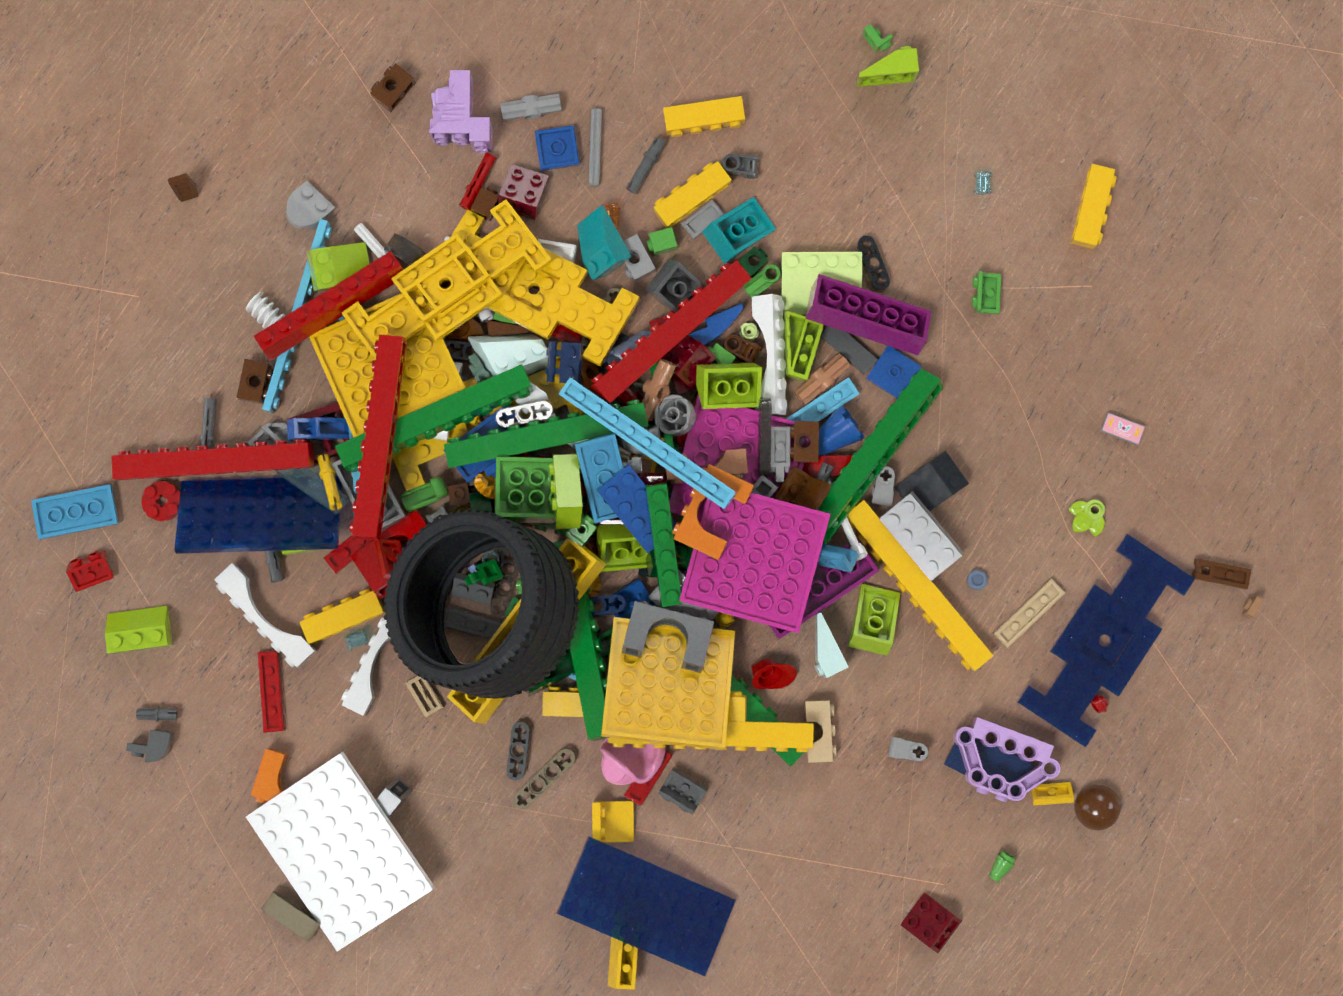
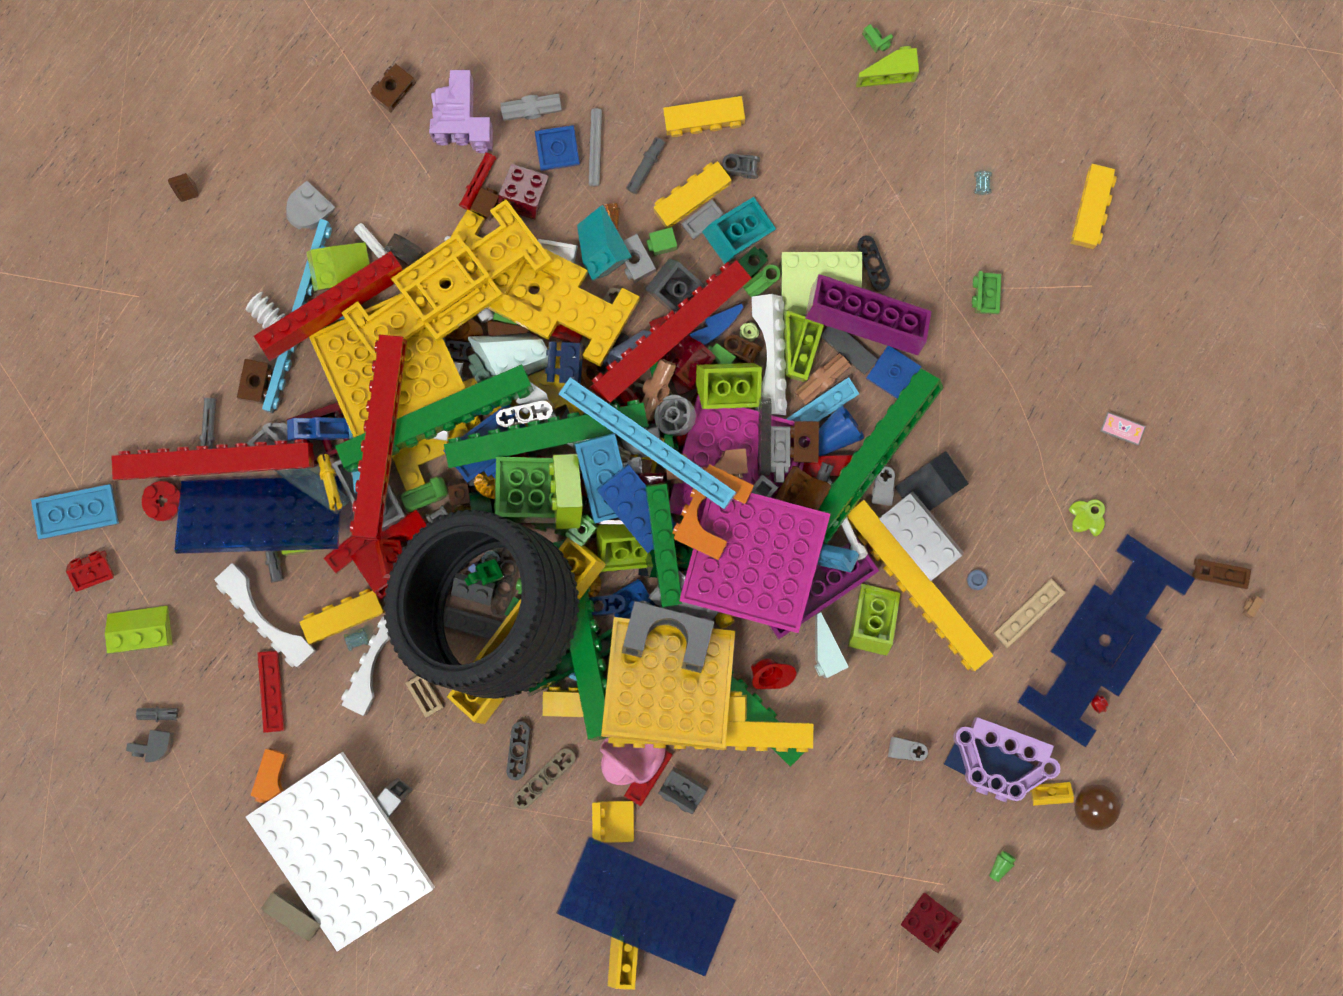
(821, 713): tan arch -> none

